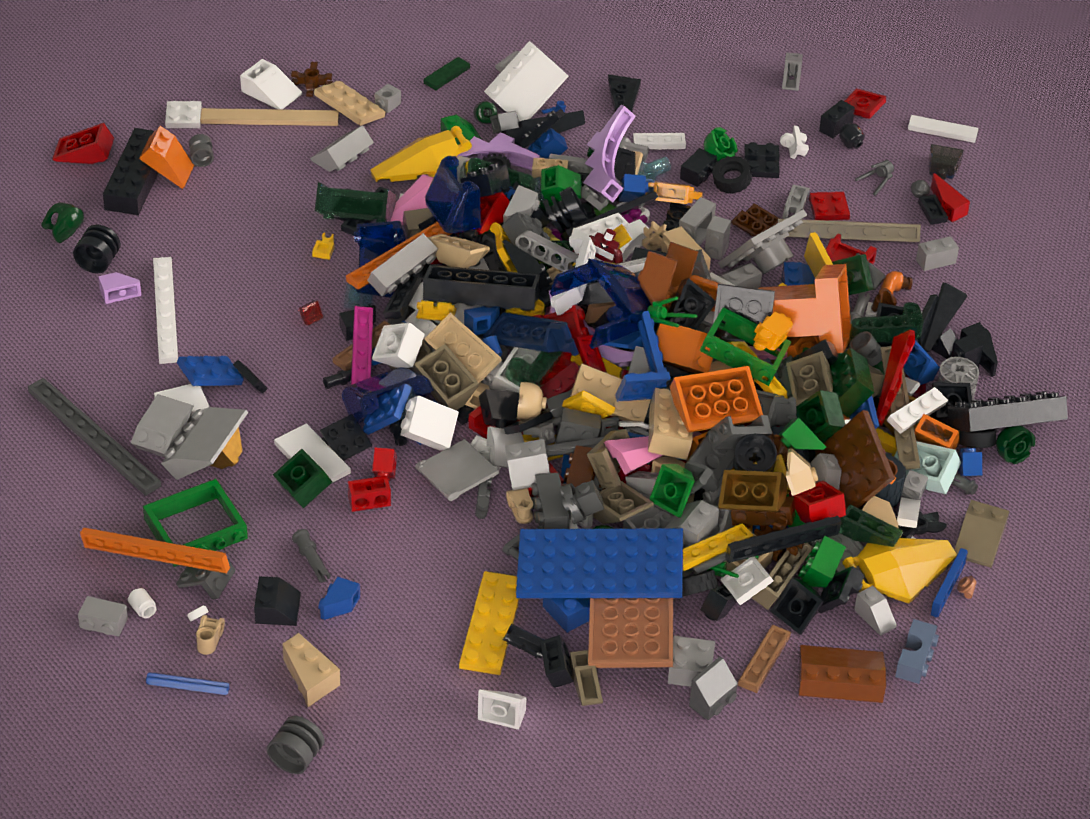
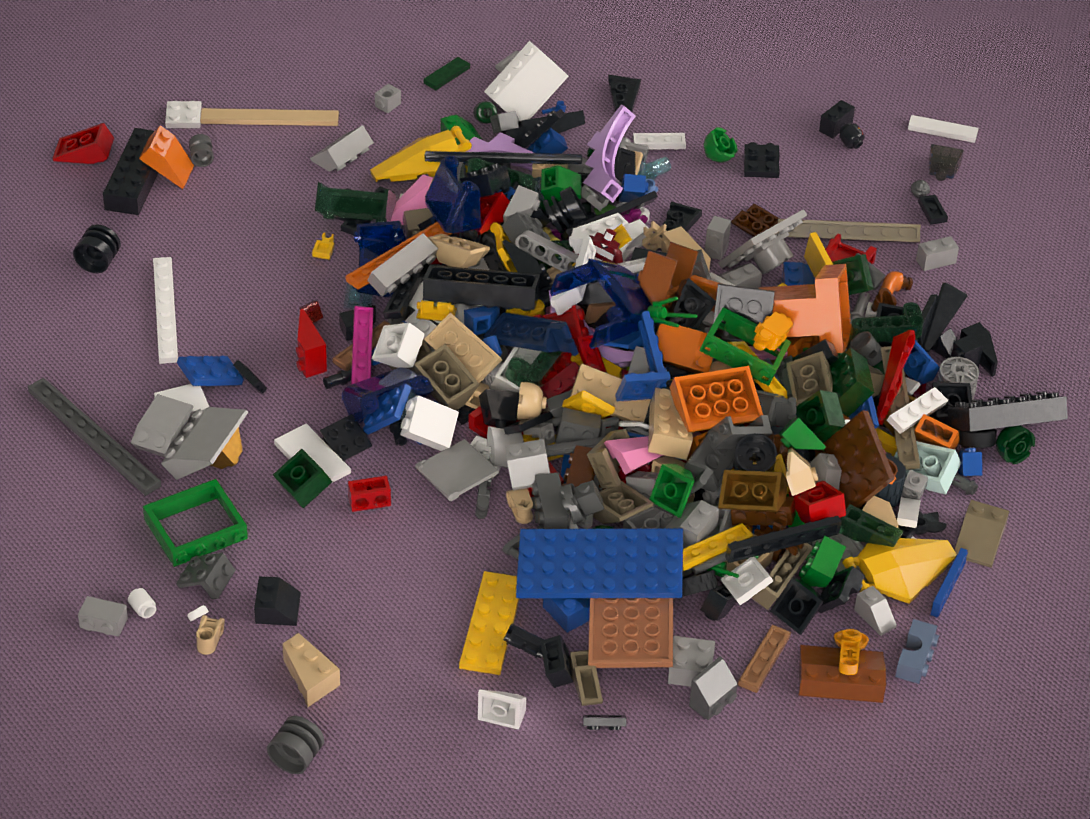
(68, 221): dark green helmet -> none
(118, 287): lavender slope -> none
(155, 550): orange plate -> none
(187, 683): axle -> none
(269, 85): white slope -> none
(308, 549): dark grey pin -> none
(310, 349): none -> red slope
(311, 78): reddish brown pin -> none
(340, 598): blue slope -> none
(349, 103): tan plate -> none
(384, 462): red brick -> none
(499, 157): none -> black axle
(594, 722): none -> plate
(674, 192): light orange hinge -> none
(698, 167): black brick -> none
(698, 219): light grey window -> none
(732, 164): black tyre -> none
(792, 67): light grey torso -> none
(795, 142): white hips -> none
(796, 200): light grey hinge -> none
(829, 206): red plate -> none
(851, 643): none -> light orange beam
(865, 102): red plate -> none
(883, 169): dark grey plant -> none
(952, 201): red slope -> none
(967, 586): nougat plate -> none

